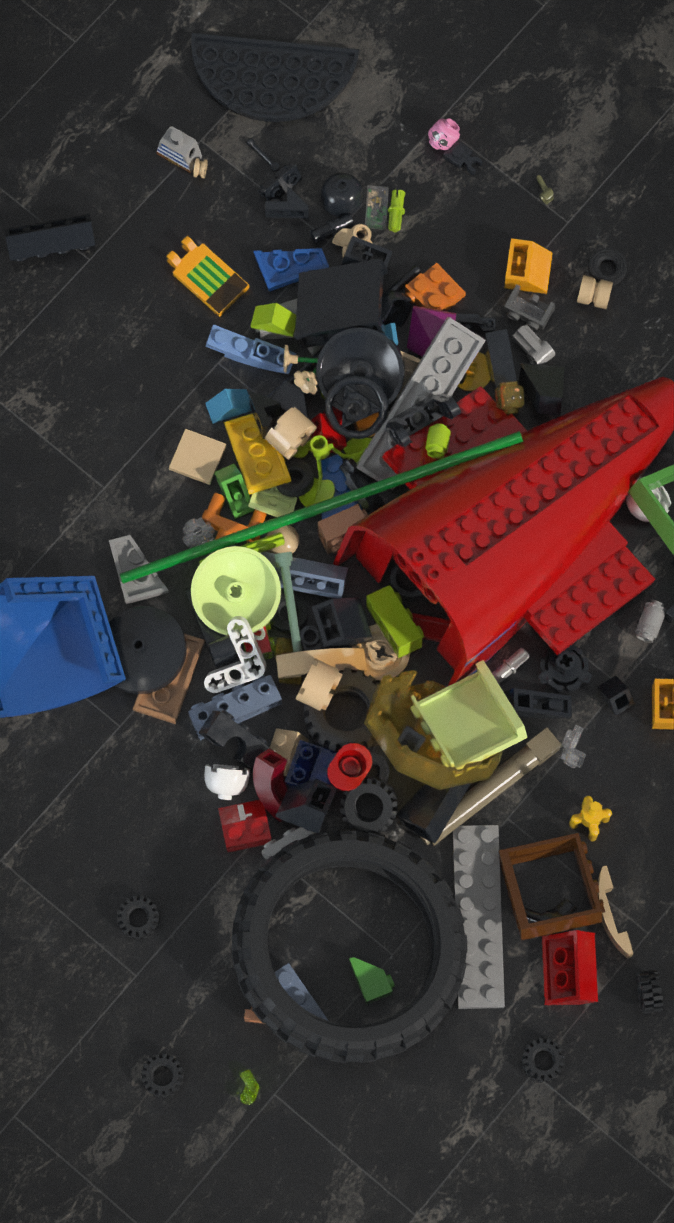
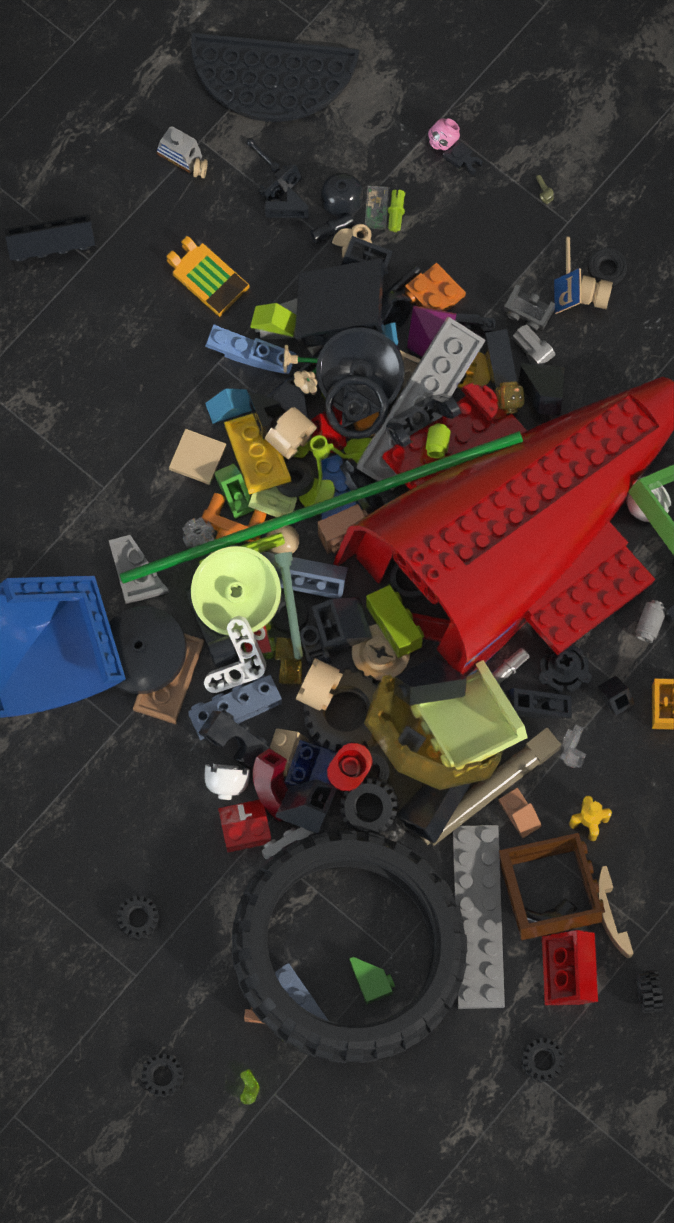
(283, 267): blue wing -> none
(300, 662): tan slope -> none
(430, 683): none -> black slope
(482, 398): none -> red plate
(520, 813): none -> nougat slope
(528, 266): light orange slope -> none
(567, 287): none -> blue piece

